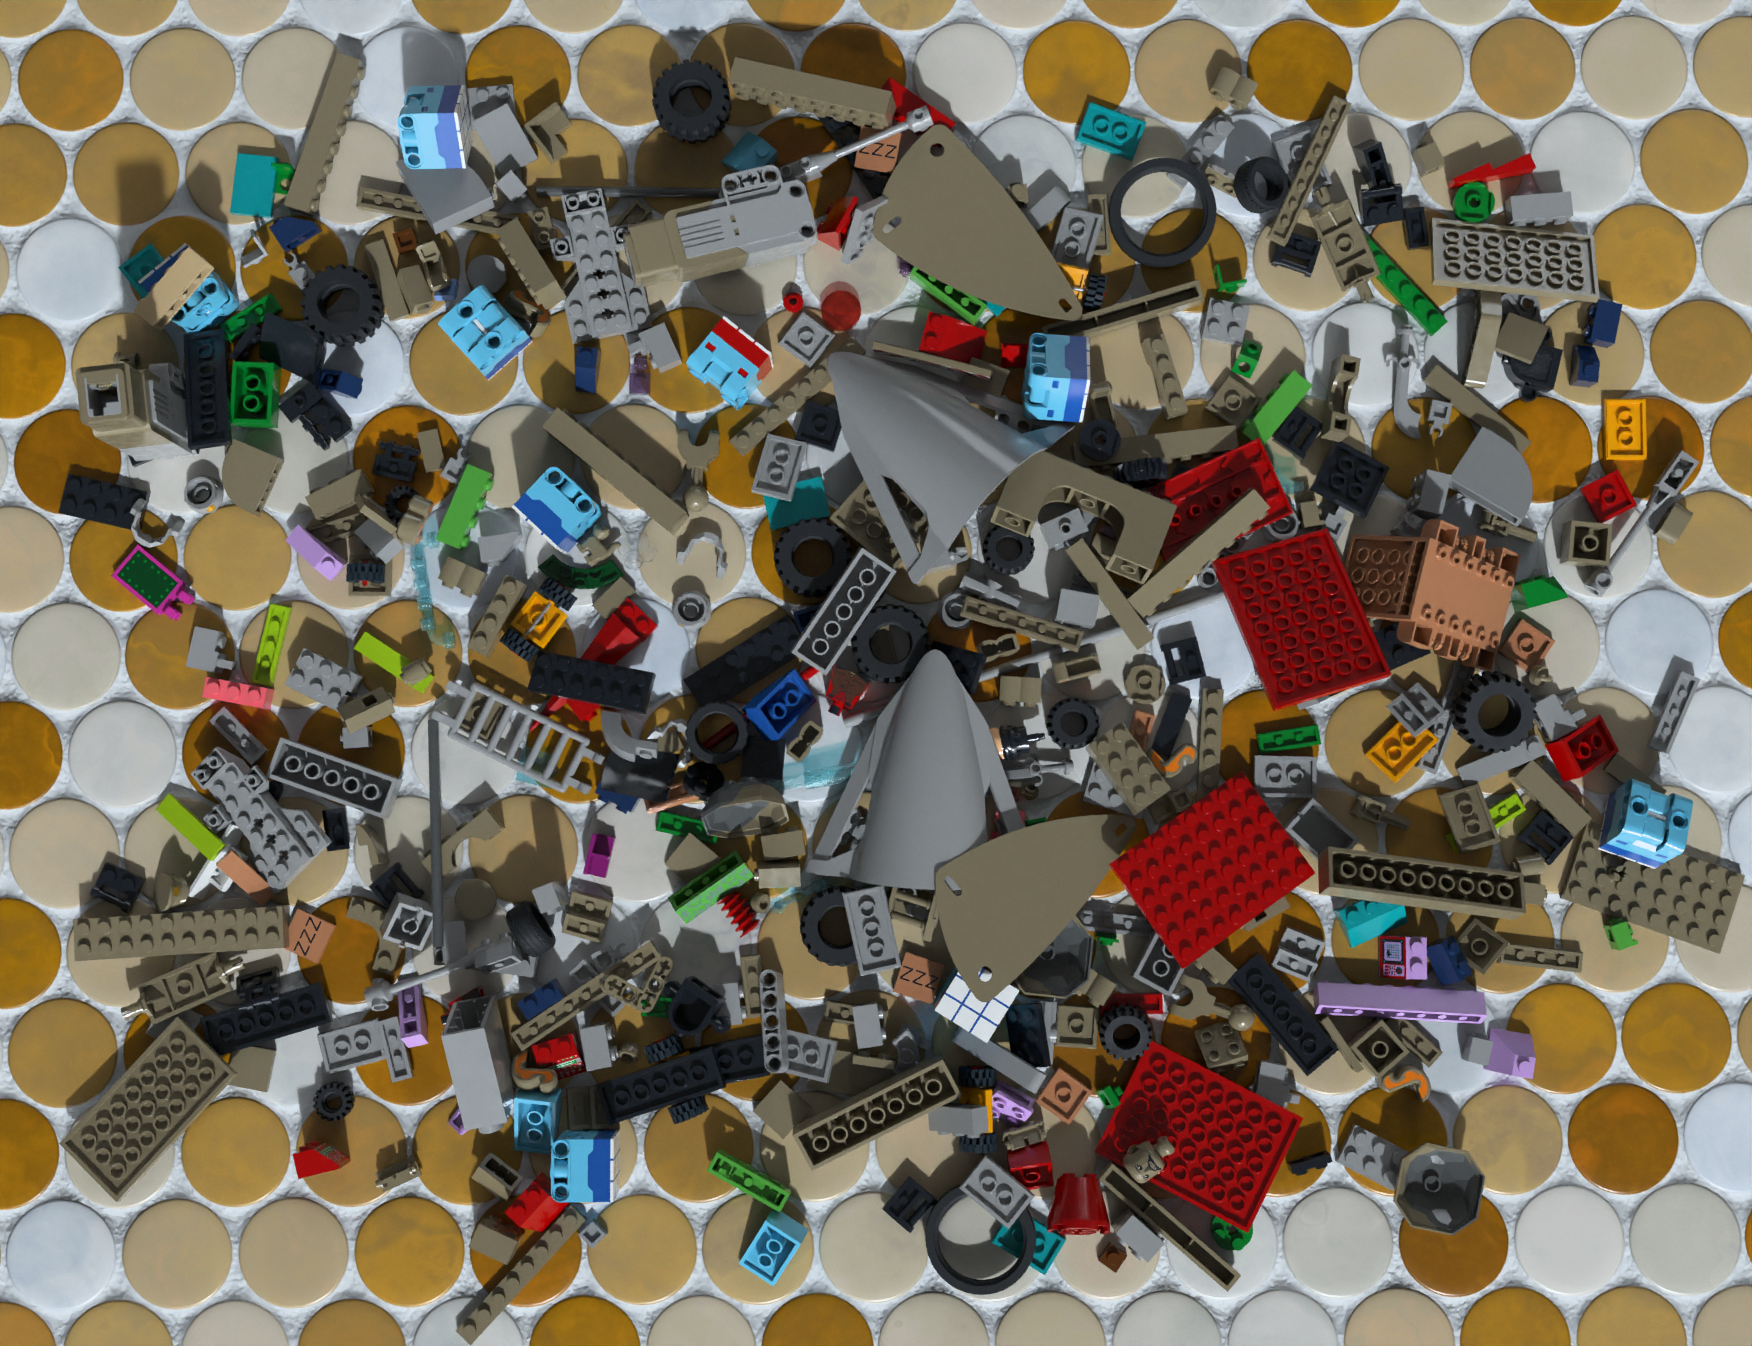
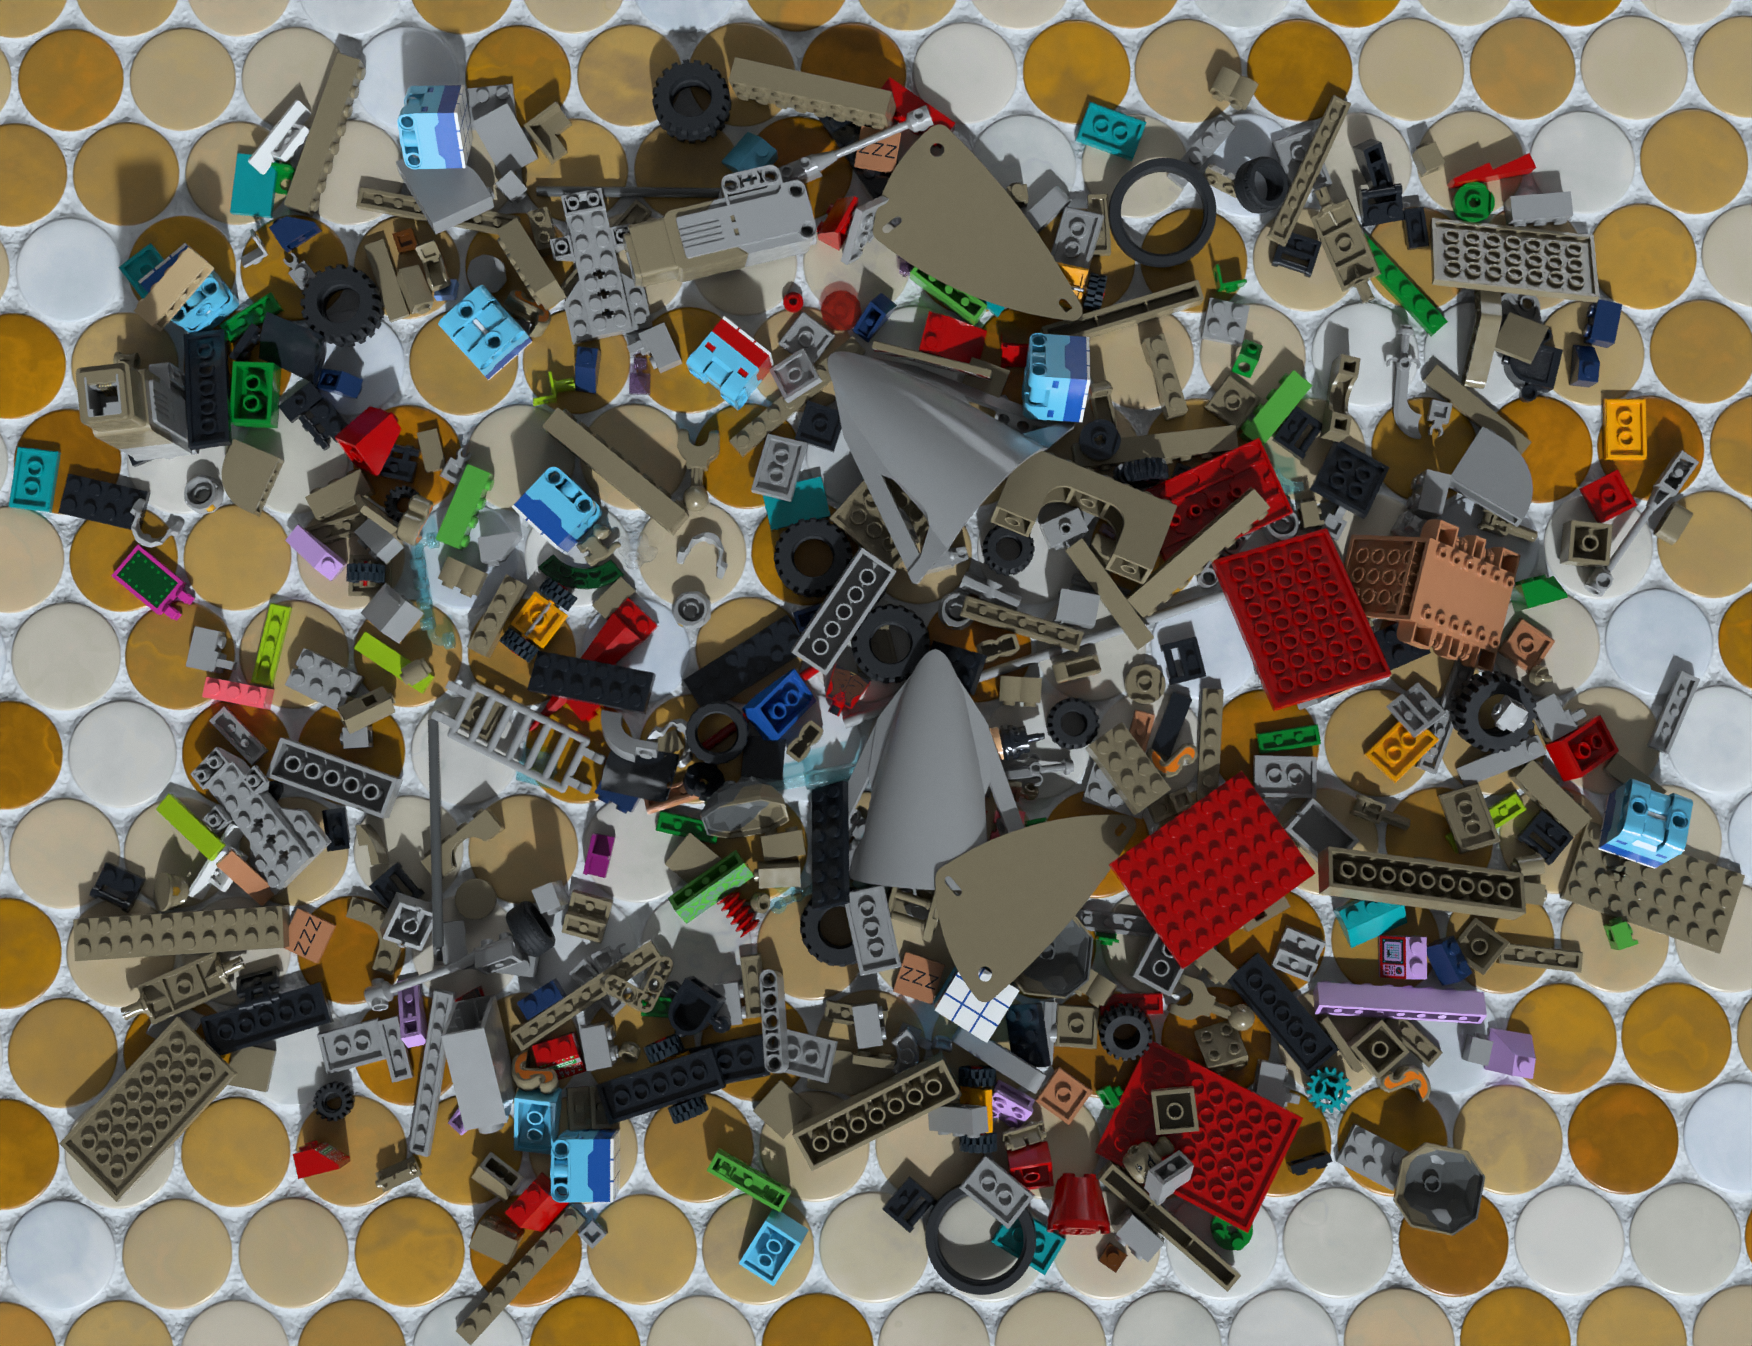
(34, 479): none -> teal tile
(282, 139): none -> white bracket
(370, 439): none -> red slope
(392, 613): none -> light grey piece
(431, 1075): none -> light grey tile
(556, 387): none -> lime bracket
(795, 375): none -> light grey plate
(830, 846): none -> black plate
(874, 317): none -> dark blue slope
(942, 1043): none -> light grey piece
(1168, 1176): none -> light grey hinge
(1175, 1110): none -> dark tan brick
(1336, 1085): none -> teal gear
(1509, 714): none -> light grey brick

